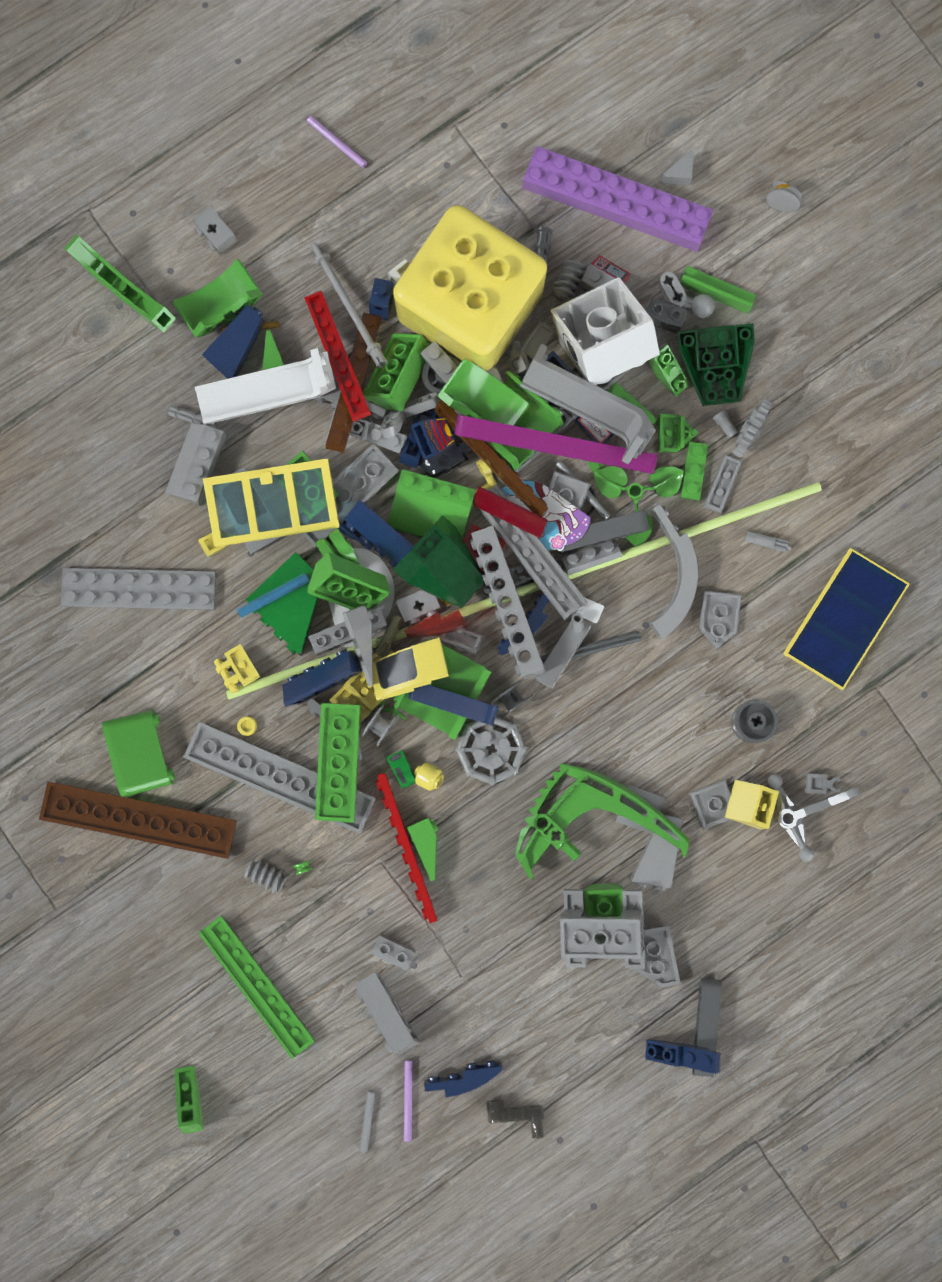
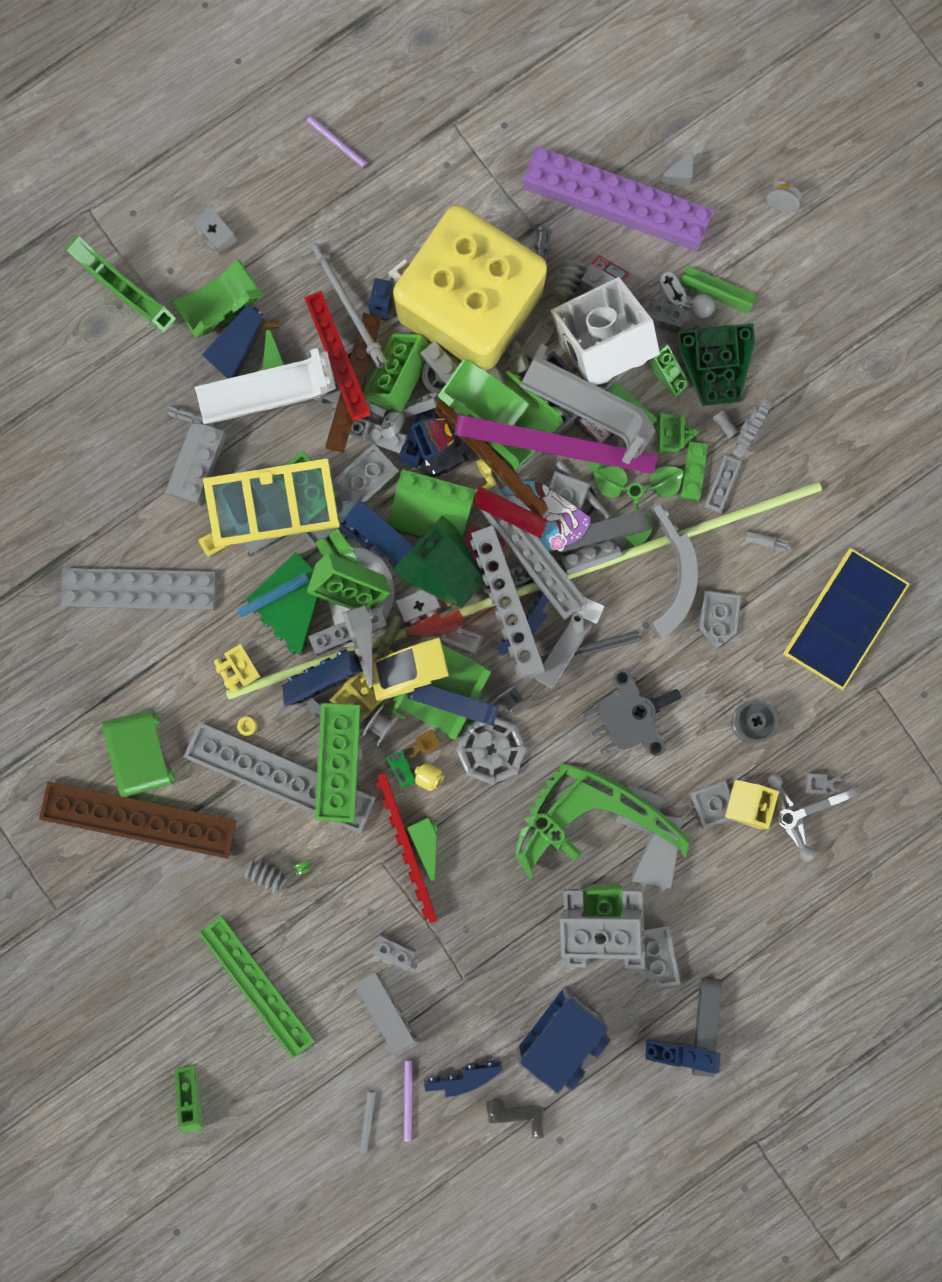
(426, 742): none -> pearl gold plate
(563, 1041): none -> dark blue brick
(619, 718): none -> dark grey piece

